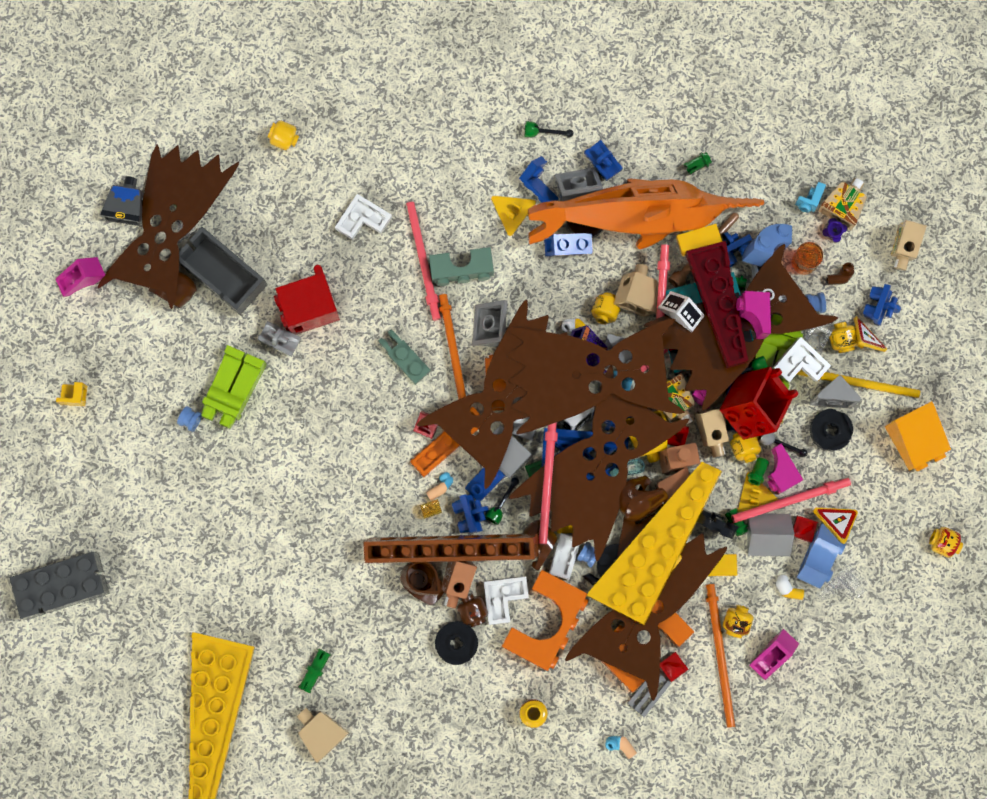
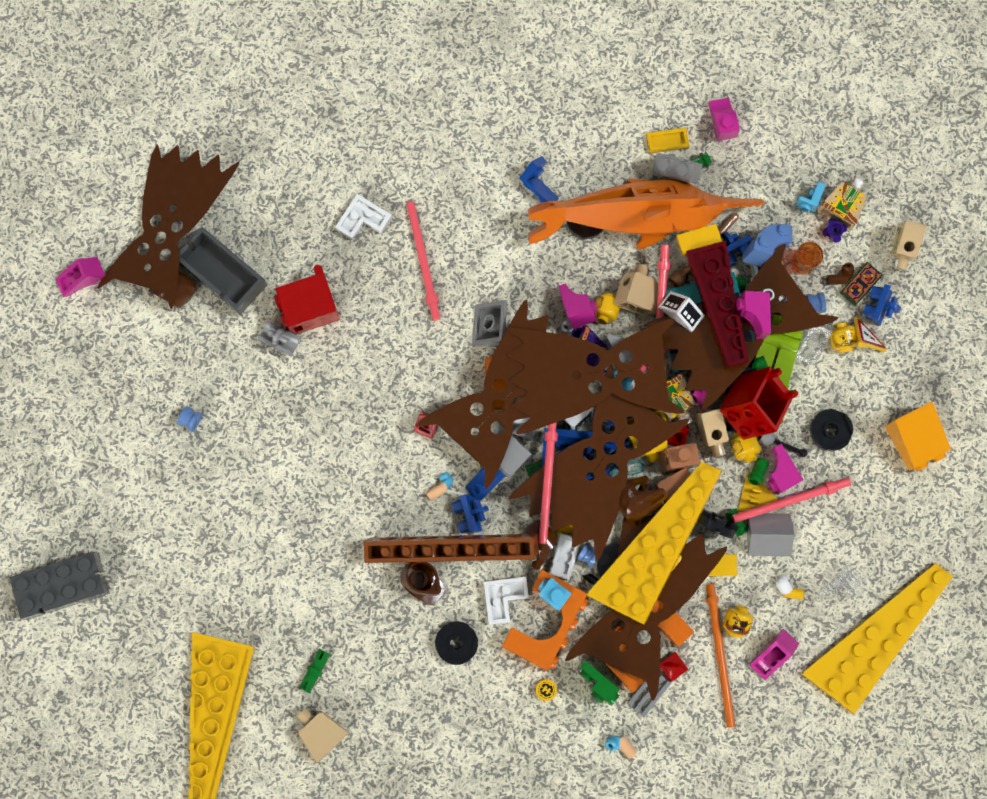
(73, 394): yellow panel -> none
(124, 203): dark grey torso -> none
(232, 386): lime hips -> none
(283, 135): yellow head -> none
(405, 358): sand green hinge -> none
(430, 508): clear yellow hinge -> none
(438, 451): orange tile -> none
(445, 310): orange bar -> none
(457, 572): nougat torso -> none
(472, 610): reddish brown head -> none
(479, 267): sand green arch -> none
(495, 514): hinge -> none
(512, 211): yellow piece -> none
(532, 130): hinge -> none
(533, 713): yellow head -> none
(546, 690): none -> yellow tile
(553, 593): none -> medium azure bracket
(568, 244): bracket -> none
(577, 183): light grey slope -> none
(578, 307): none -> dark pink arch
(602, 688): none -> green plate
(603, 160): blue hips -> none
(667, 140): none -> yellow tile
(677, 168): none -> light grey brick
(724, 119): none -> dark pink arch
(804, 357): white plate -> none
(804, 528): red tile -> none
(820, 557): medium blue brick -> none
(837, 394): light grey slope -> none
(837, 521): piece -> none
(861, 283): none -> tile
(863, 656): none -> yellow wing
(869, 384): yellow bar -> none
(946, 542): yellow head -> none

